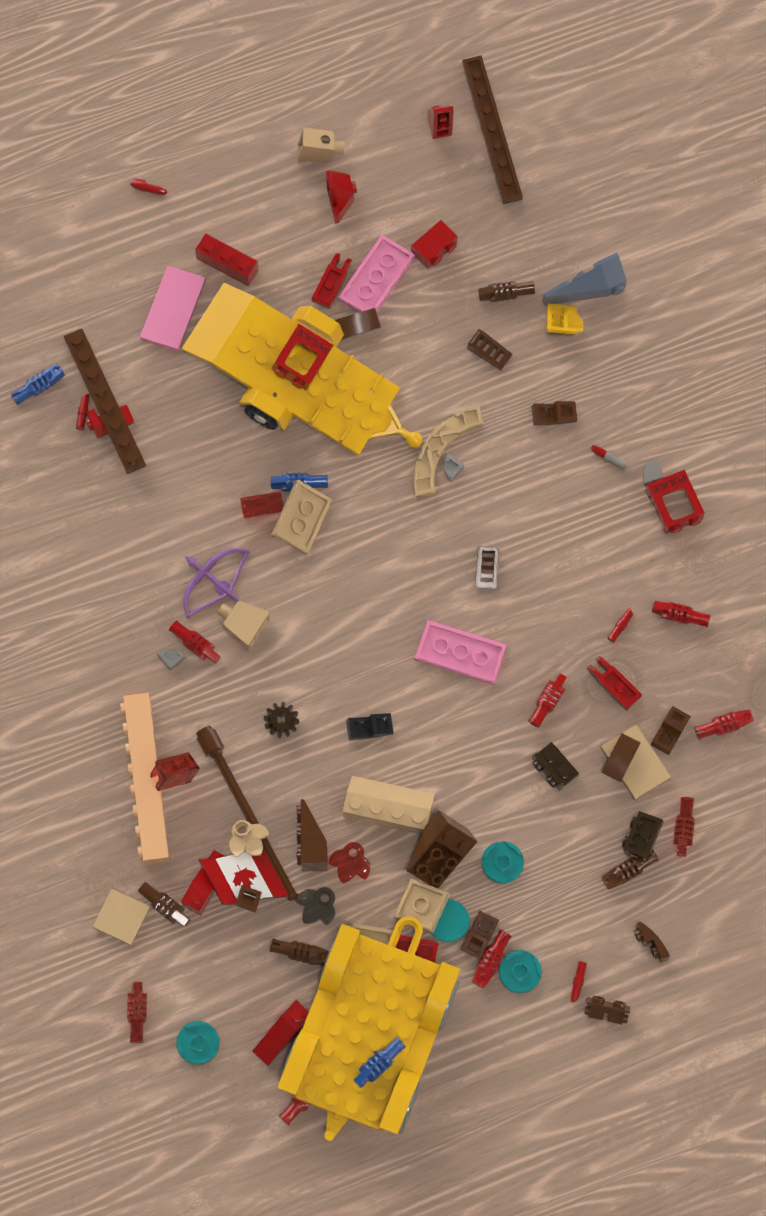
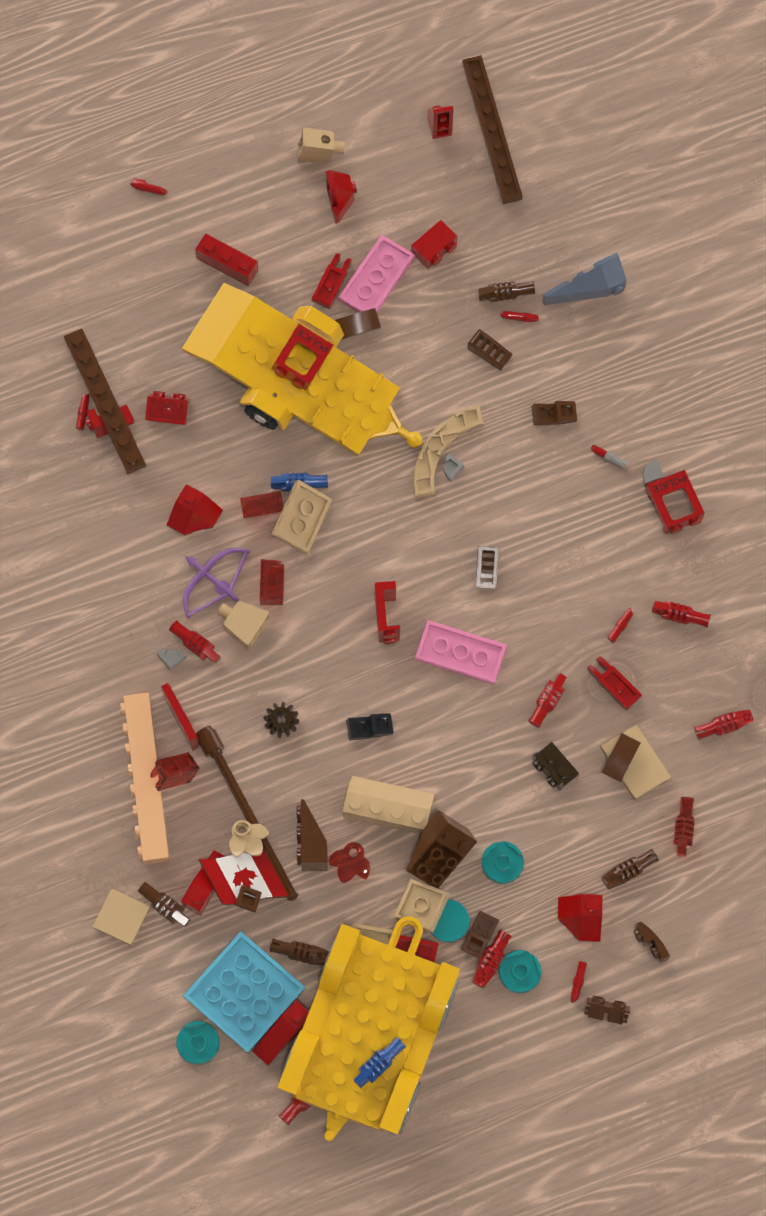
(38, 383): blue hinge -> none
(136, 1012): clear red hinge -> none
(167, 408): none -> red bracket
(172, 308): bright pink tile -> none
(180, 716): none -> red tile
(193, 512): none -> red slope
(244, 992): none -> medium azure plate
(271, 582): none -> clear red hinge
(315, 908): clear smoke plate -> none
(383, 593): none -> red window
(525, 317): none -> red piece
(563, 319): yellow slope -> none
(582, 916): none -> red slope
(643, 835): dark brown bracket -> none
(670, 730): reddish brown slope -> none

